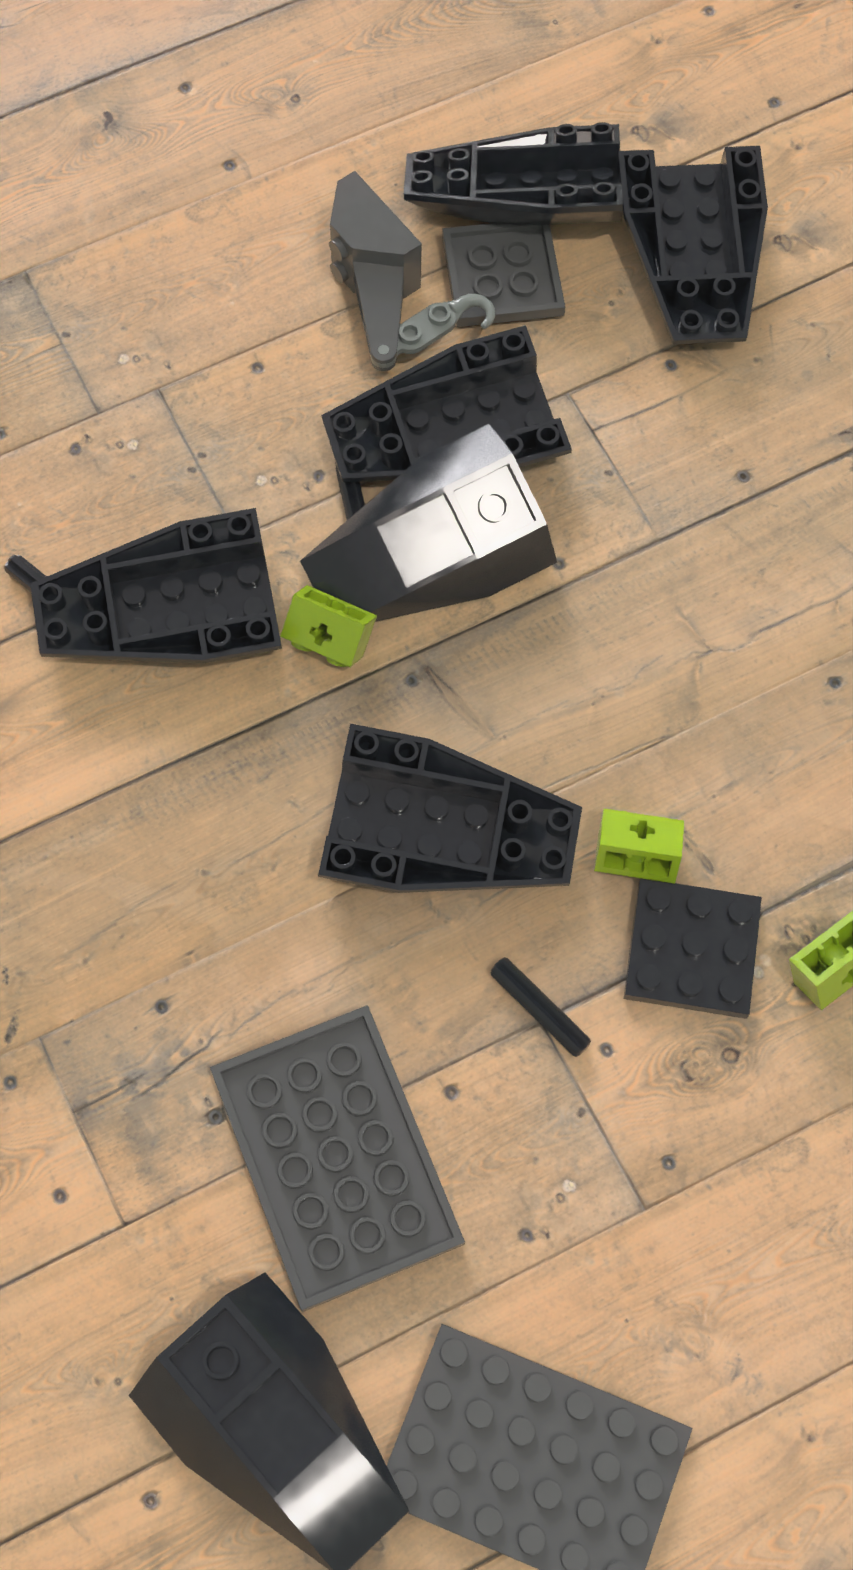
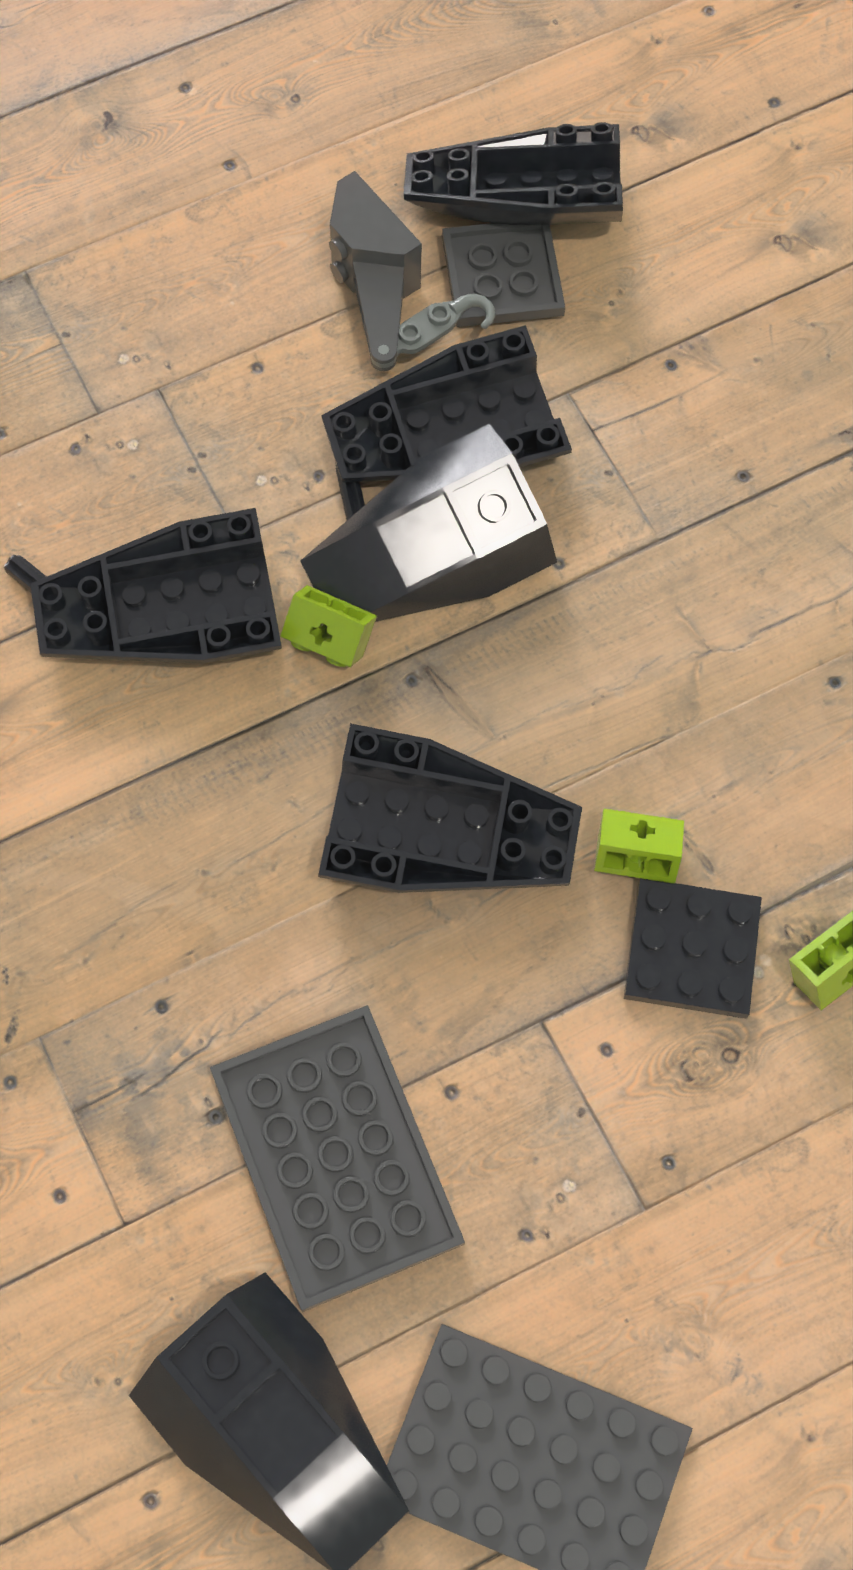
(540, 1007): black axle -> none
(698, 239): black wedge -> none

